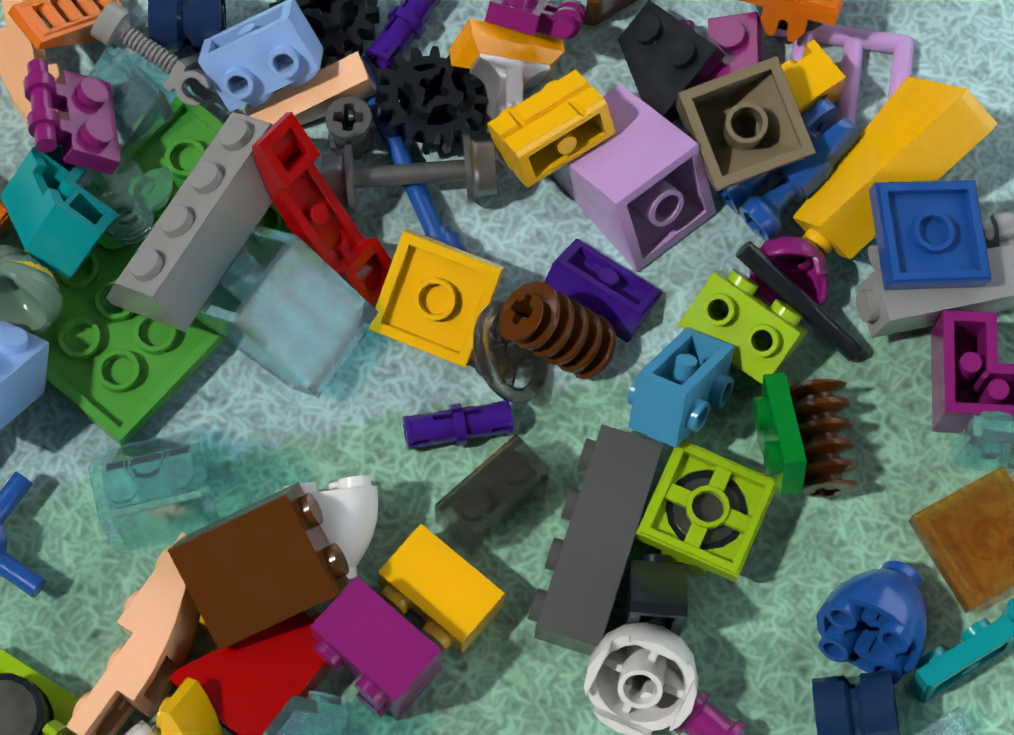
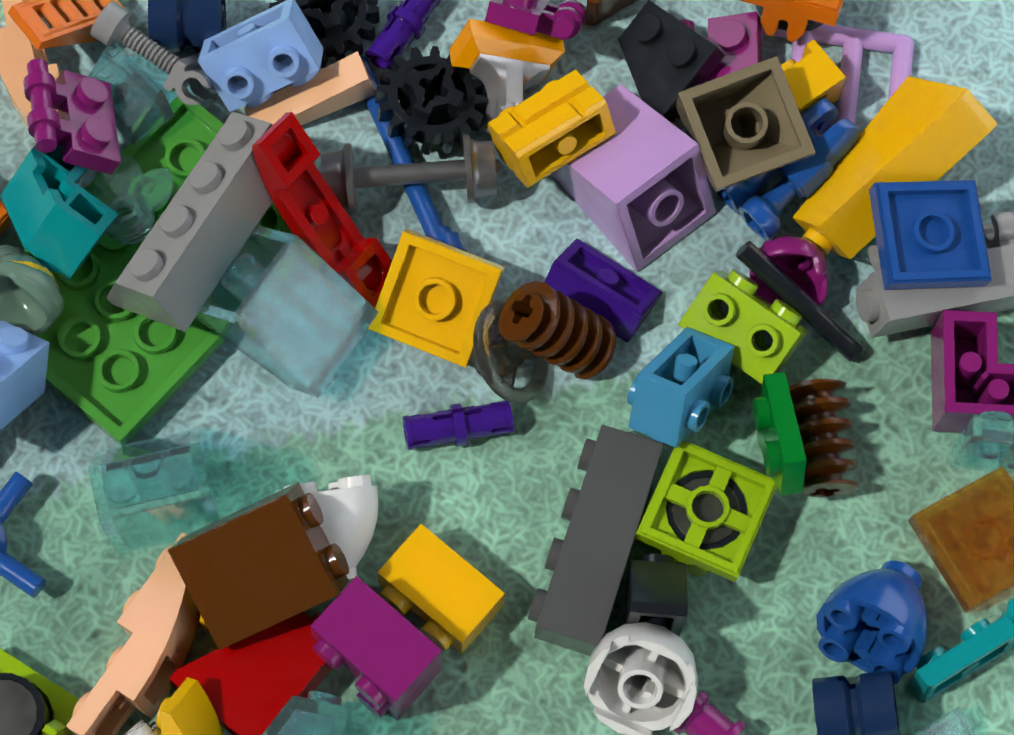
(337, 121): dark grey bush -> none
(492, 495): clear smoke brick -> none

